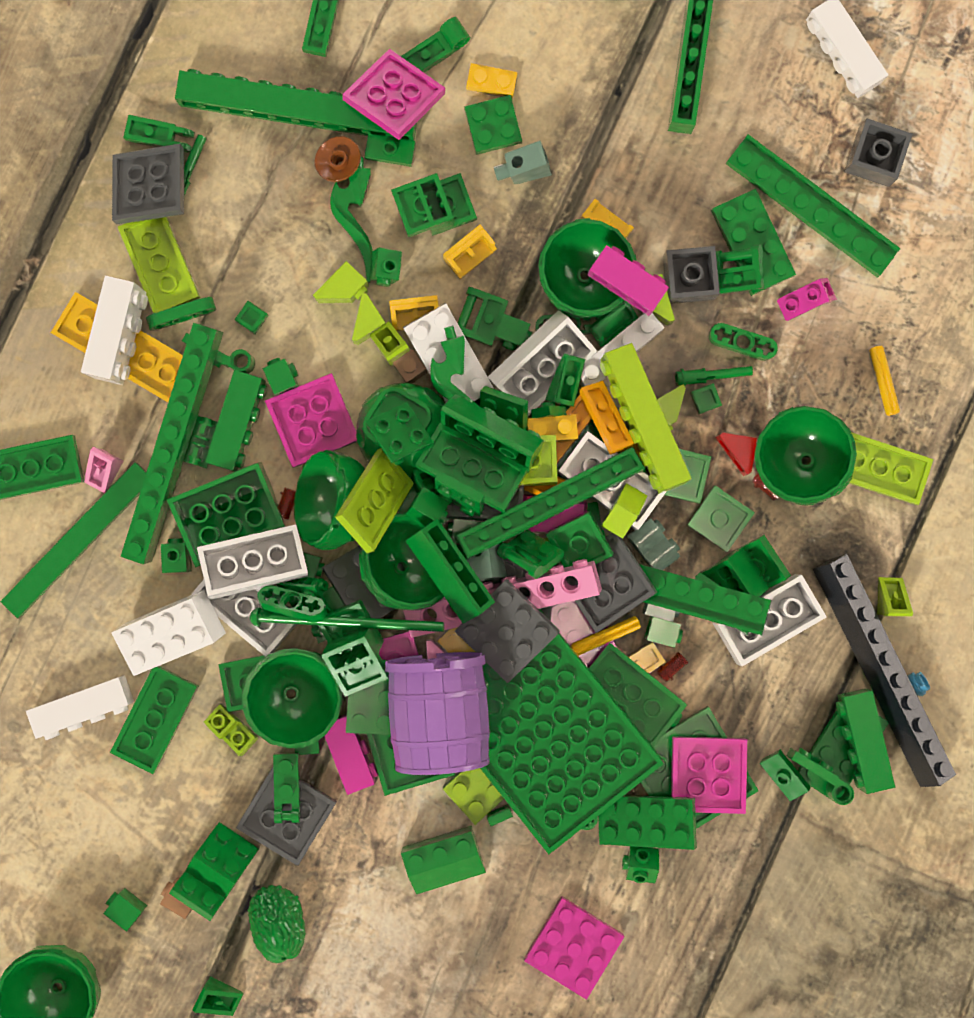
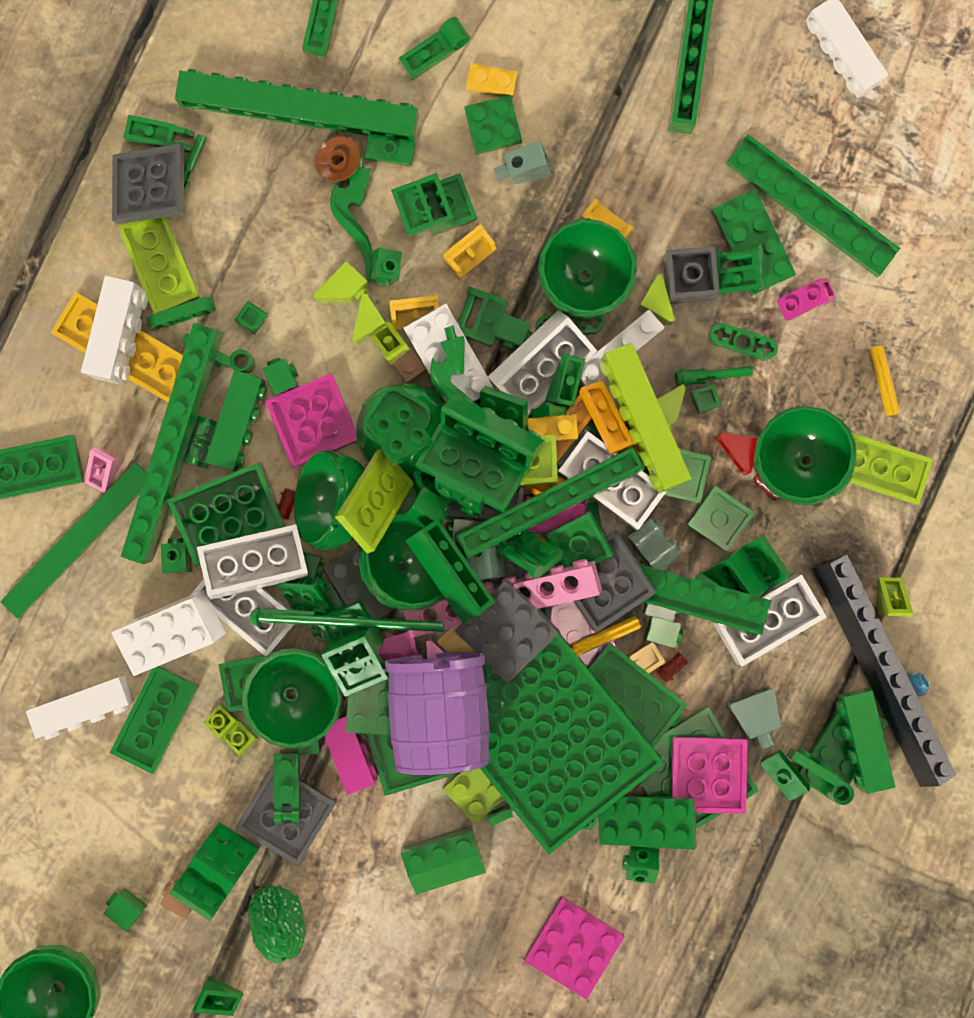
(299, 611): green beam -> none
(394, 94): dark pink plate -> none
(613, 323): green tile -> none
(624, 511): lime slope -> none
(628, 279): dark pink brick -> none
(757, 715): none -> sand green torso
(878, 152): dark grey brick -> none

